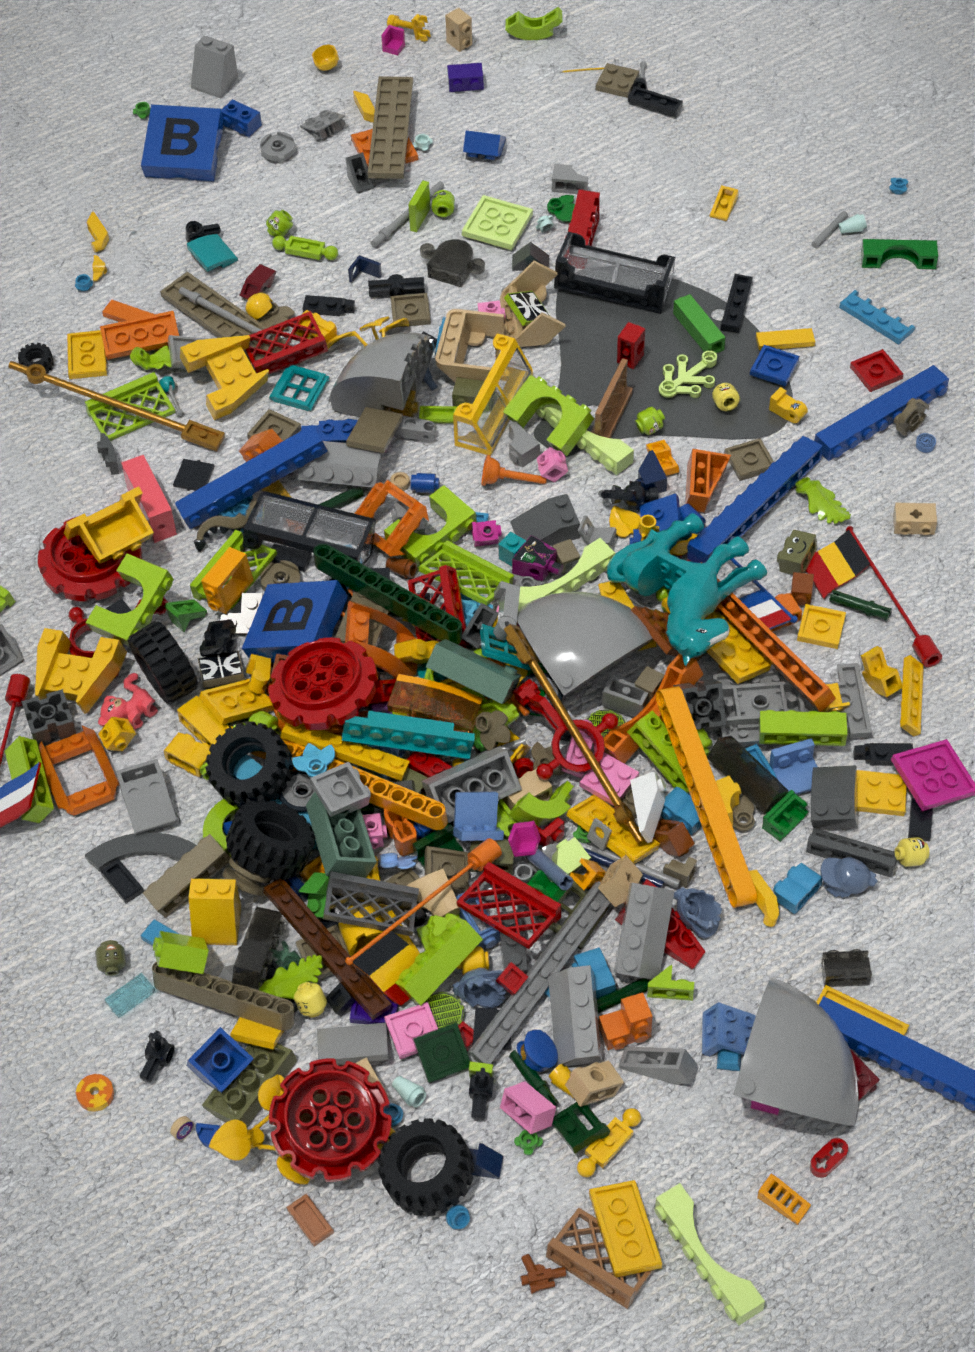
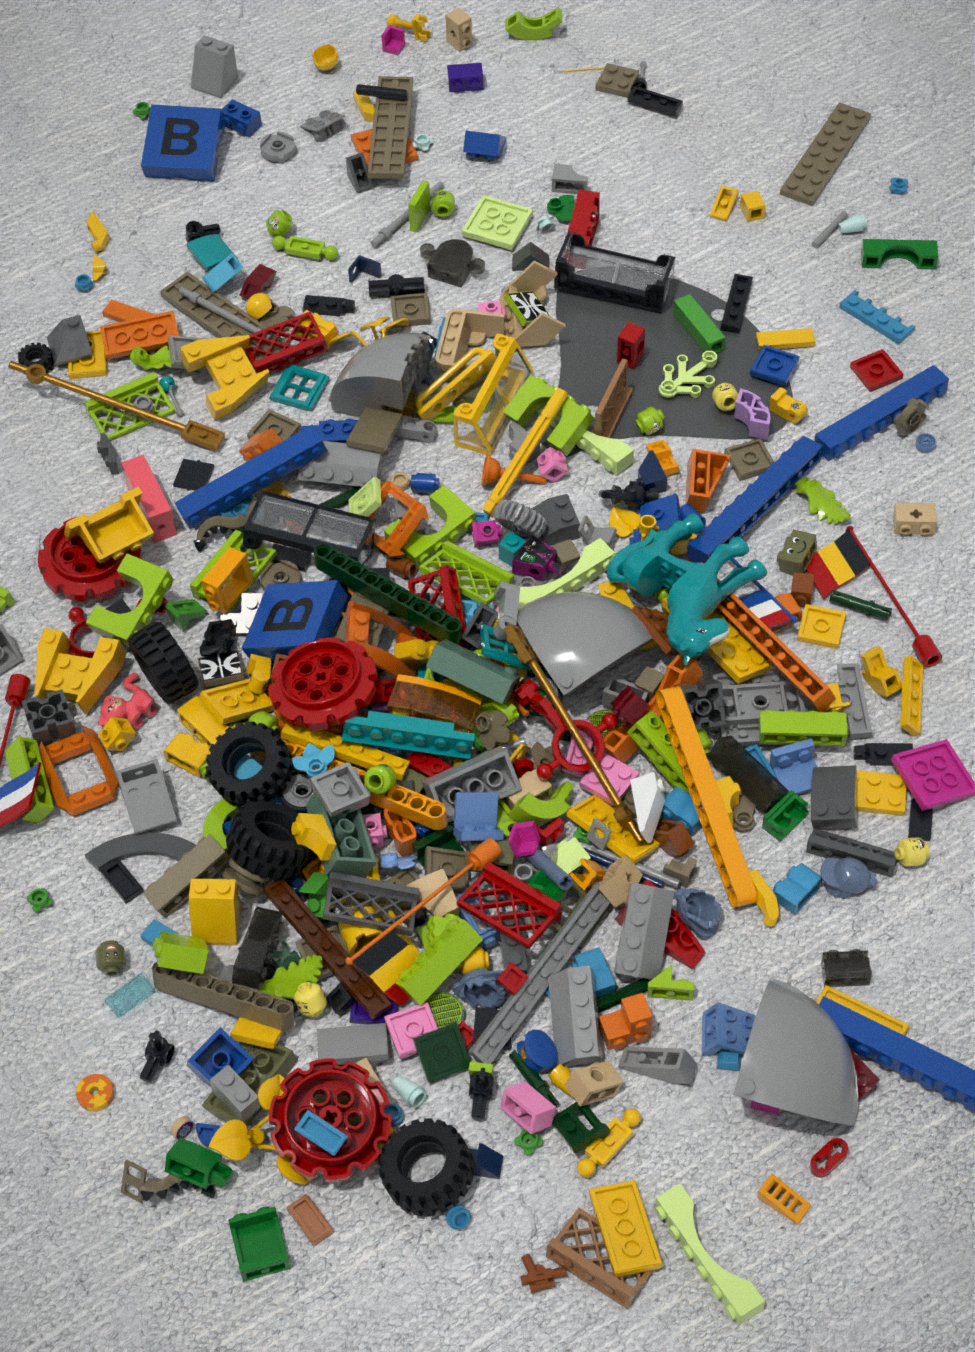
(38, 894): none -> bright green plate
(69, 341): none -> flat silver slope
(144, 403): none -> light grey plate
(151, 1187): none -> dark tan piece
(197, 1164): none -> green brick
(222, 272): none -> medium azure slope
(235, 1093): none -> light grey brick
(259, 1243): none -> green panel
(314, 833): none -> yellow arch
(320, 1133): none -> dark azure tile
(366, 499): none -> yellowish green tile
(380, 778): none -> lime head
(383, 92): none -> black axle
(486, 359): none -> yellow piece
(519, 519): none -> light grey gear
(525, 450): none -> yellow piece
(629, 706): none -> dark red brick
(752, 206): none -> yellow brick
(753, 413): none -> lavender brick
(825, 154): none -> dark tan plate

